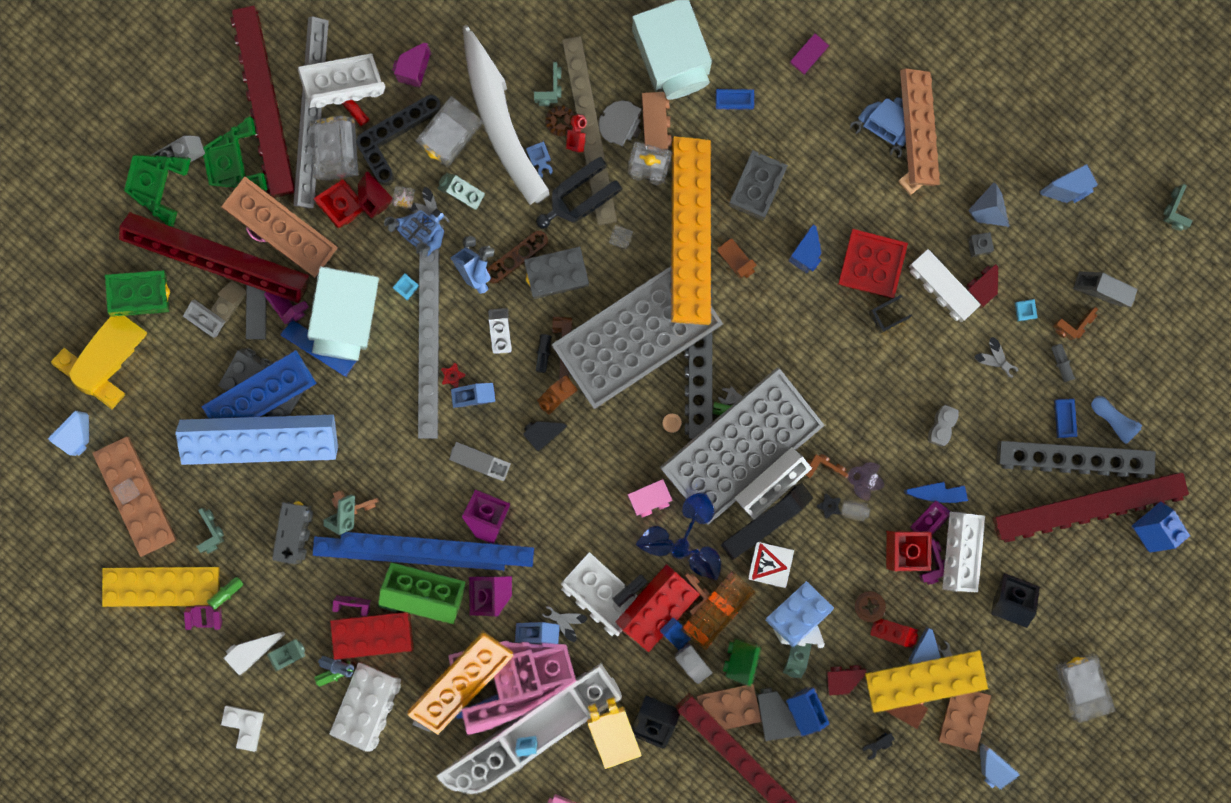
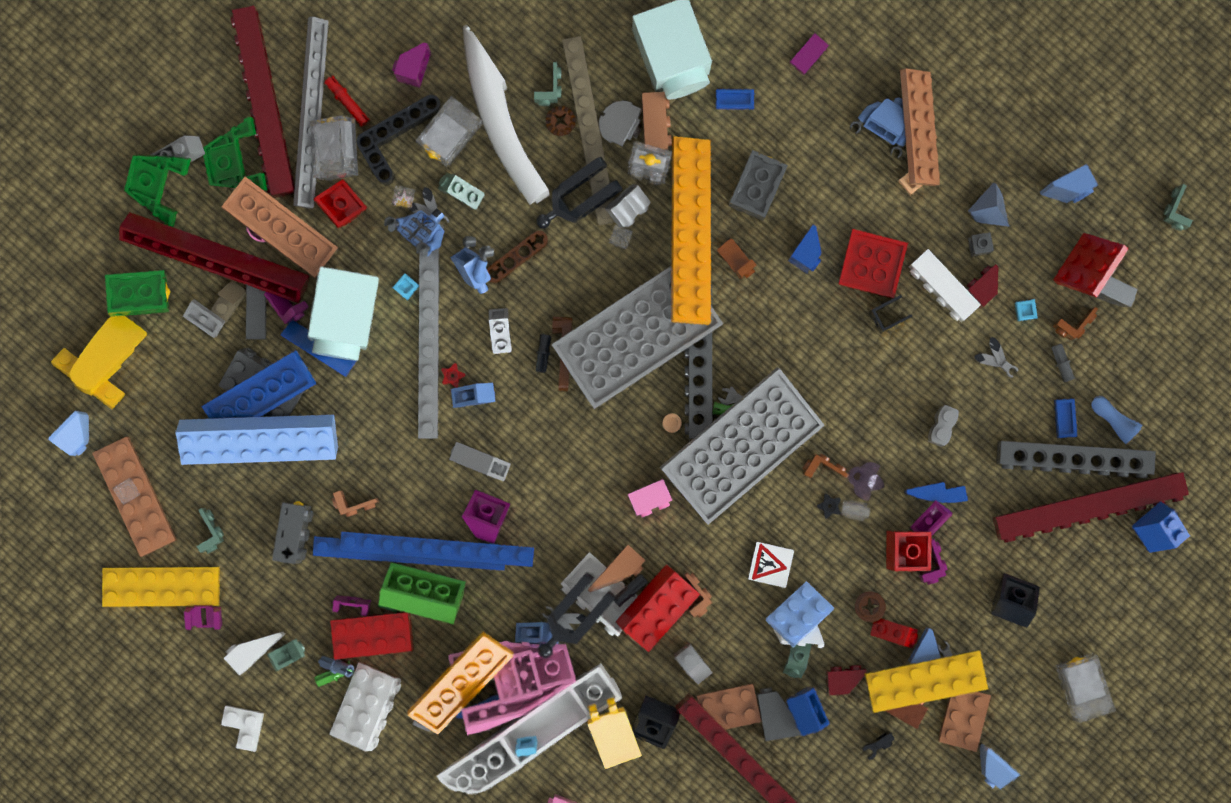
(225, 593): bright green axle -> none
(341, 80): white bracket -> none
(344, 519): sand green bracket -> none
(372, 196): dark red slope -> none
(489, 594): magenta slope -> none
(539, 156): medium blue plate -> none
(542, 433): black slope -> none
(556, 273): dark grey piece -> none
(556, 394): dark orange bracket -> none
(558, 632): none -> black piece
(575, 137): red plate -> none
(621, 569): none -> nougat slope
(628, 206): none -> light grey brick
(674, 634): blue tile -> none
(703, 562): clear blue plant -> none
(718, 610): clear orange tile -> none
(741, 661): green slope -> none
(767, 522): black beam -> none
(773, 483): white brick -> none
(963, 552): white bracket -> none
(1090, 264): none -> red plate

